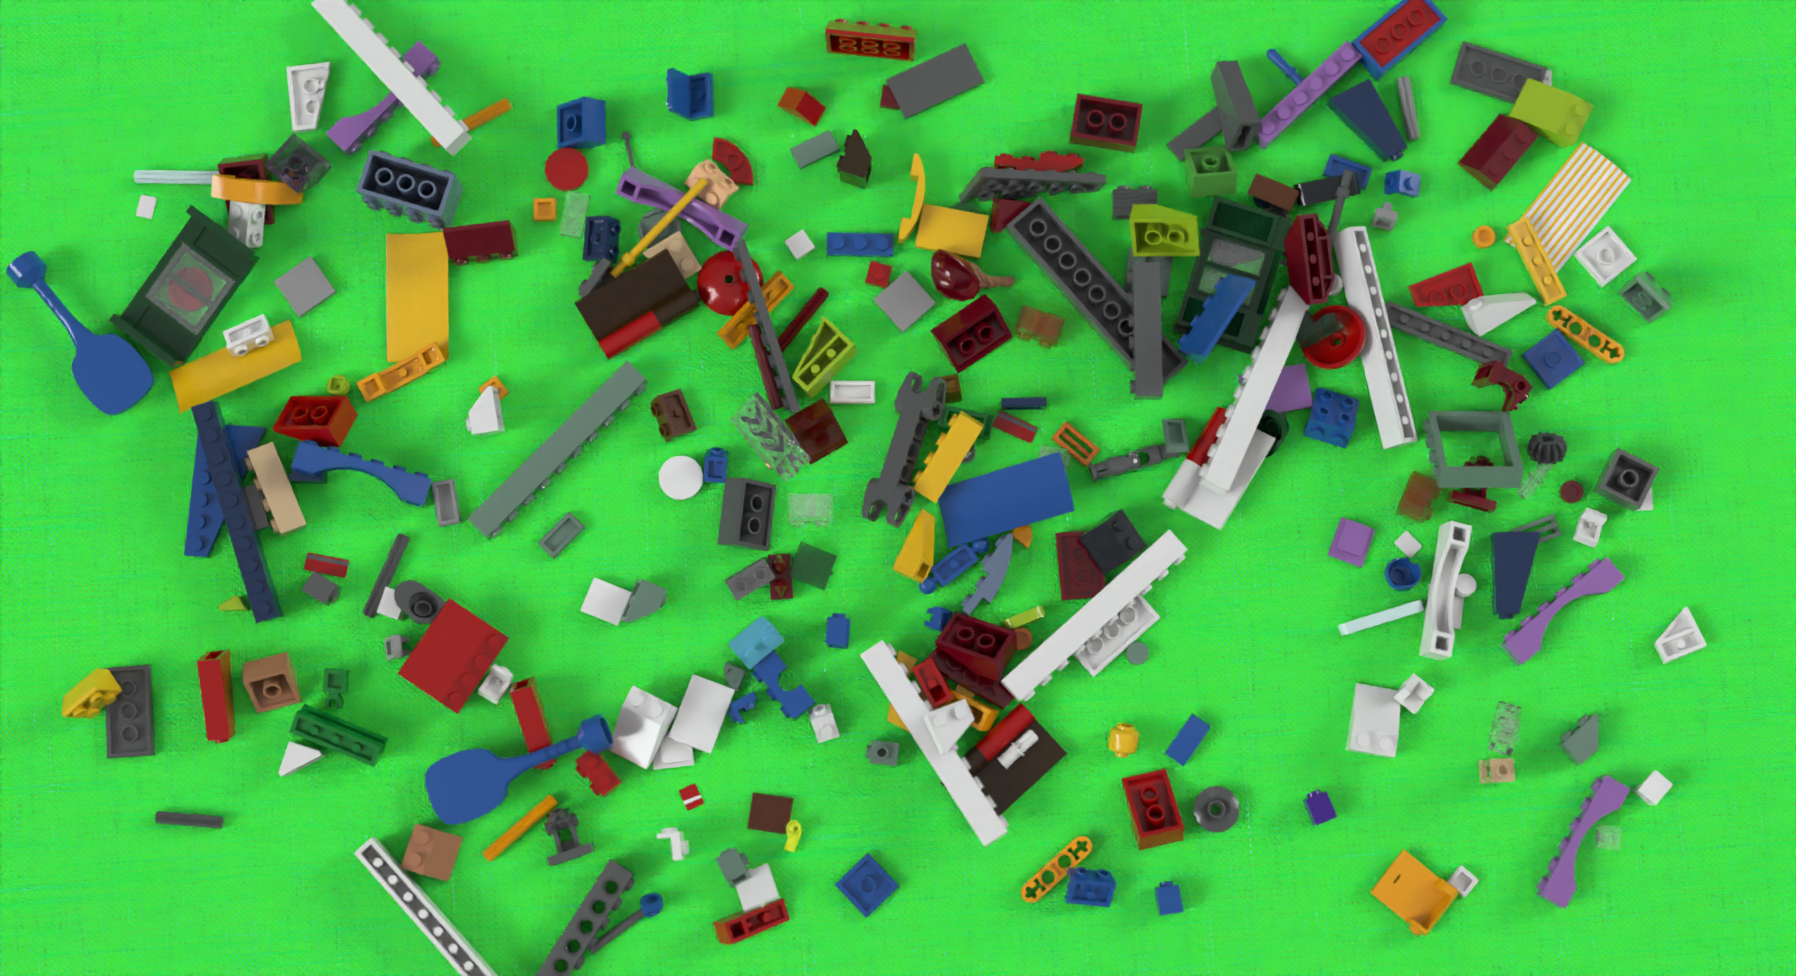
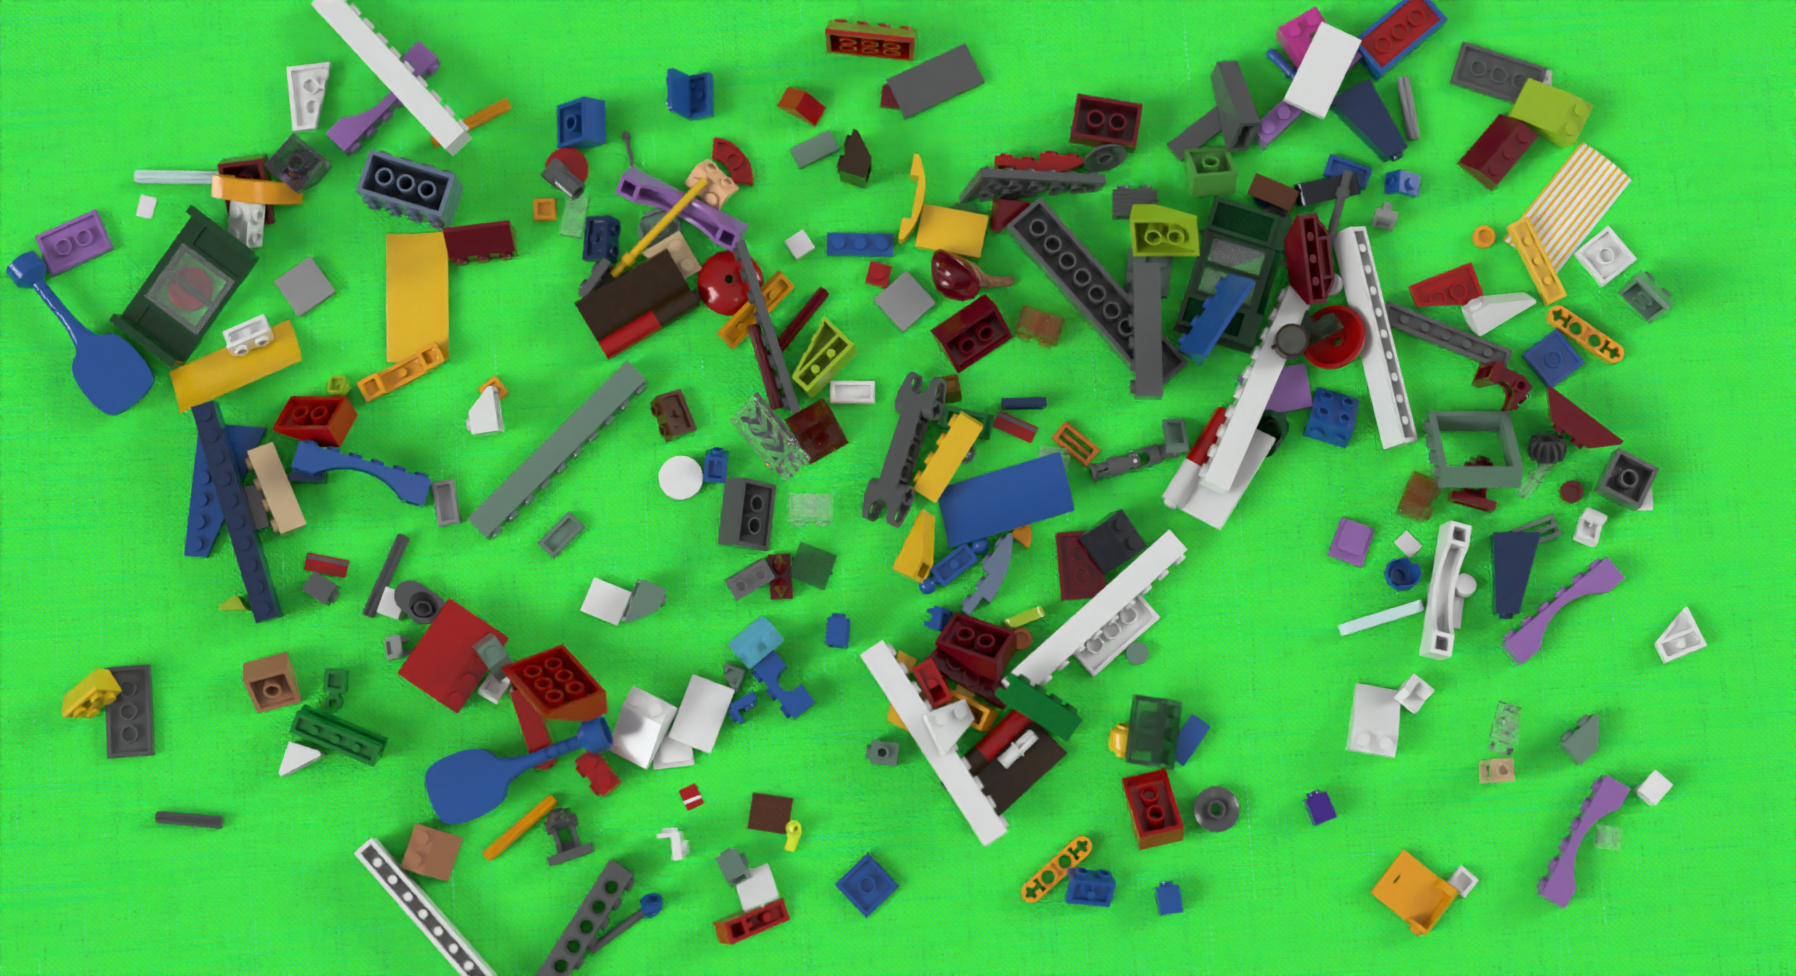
(74, 243): none -> medium lavender tile
(217, 695): red slope -> none
(493, 655): none -> sand green slope
(558, 685): none -> red slope
(559, 175): none -> dark grey piece
(823, 722): white bracket -> none
(1039, 706): none -> green brick
(1105, 157): none -> dark grey dish
(1153, 732): none -> clear green slope
(1290, 341): none -> piece
(1297, 35): none -> dark pink brick
(1322, 70): none -> white tile
(1576, 423): none -> dark red wedge

